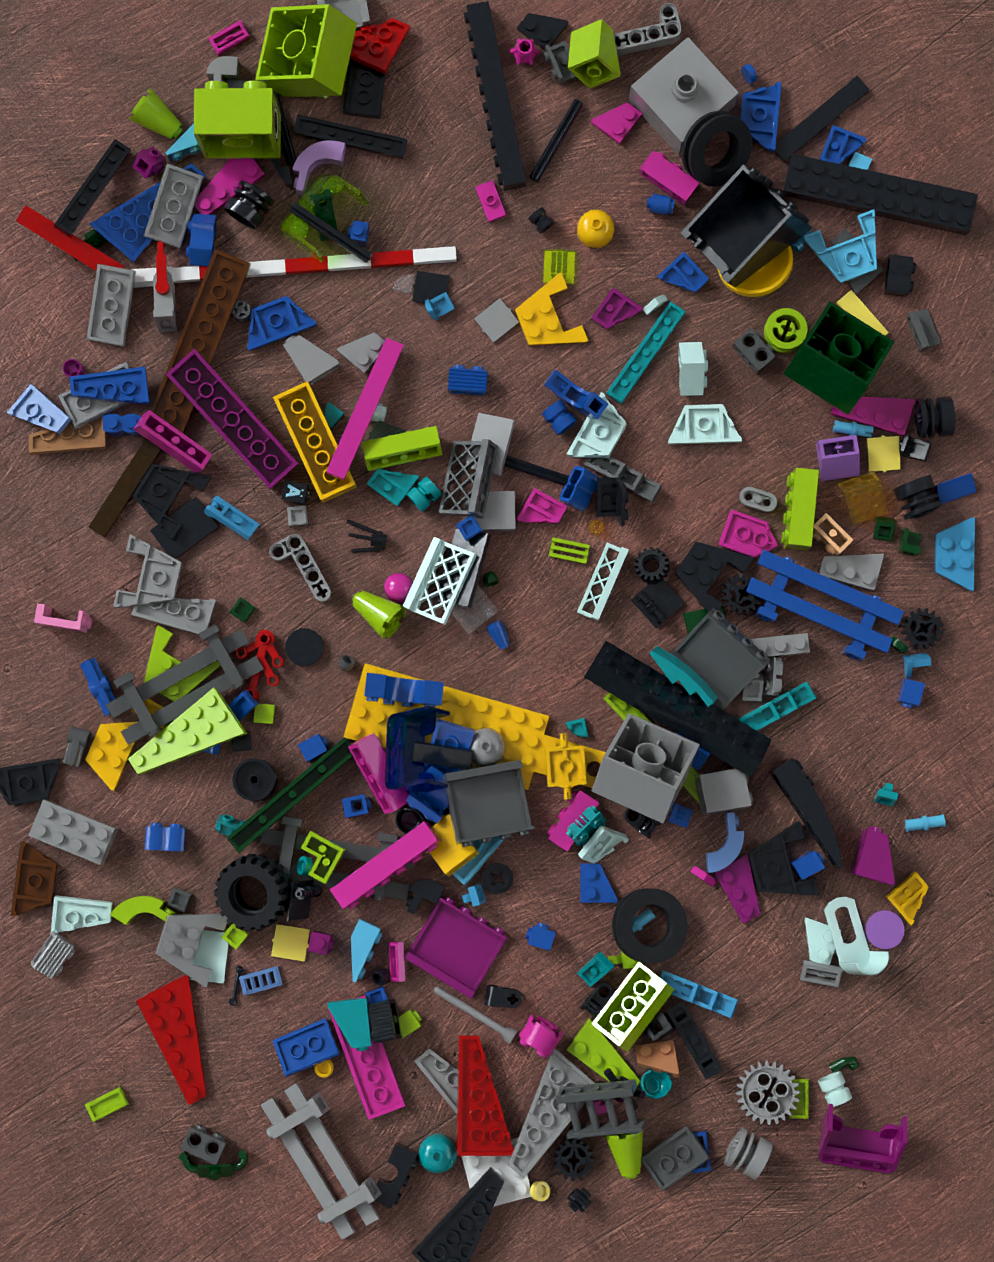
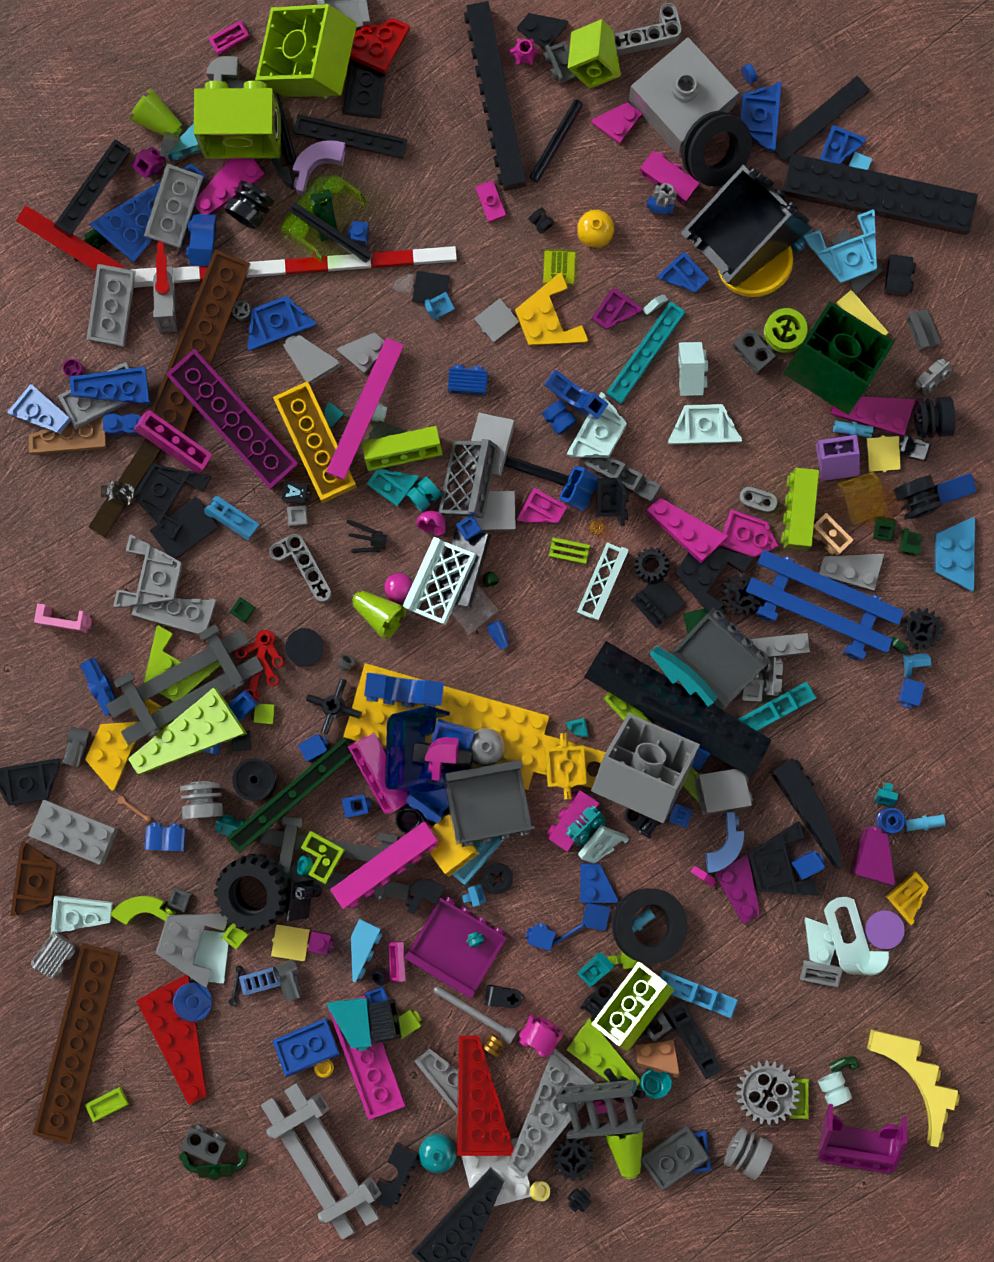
(76, 1043): none -> reddish brown plate
(118, 492): none -> clear smoke hips
(121, 800): none -> nougat hinge
(169, 142): none -> flat silver slope
(192, 1002): none -> blue tile
(201, 800): none -> light grey wheel
(286, 974): none -> dark grey piece
(333, 699): none -> black bar
(432, 521): none -> dark pink hair
(440, 751): none -> dark pink brick
(475, 939): none -> teal plate
(493, 1045): none -> pearl gold wheel
(594, 917): none -> blue piece
(664, 194): none -> light grey gear
(687, 530): none -> dark pink wing
(890, 820): none -> blue wheel
(925, 1074): none -> light yellow arch
(940, 371): none -> light grey hinge

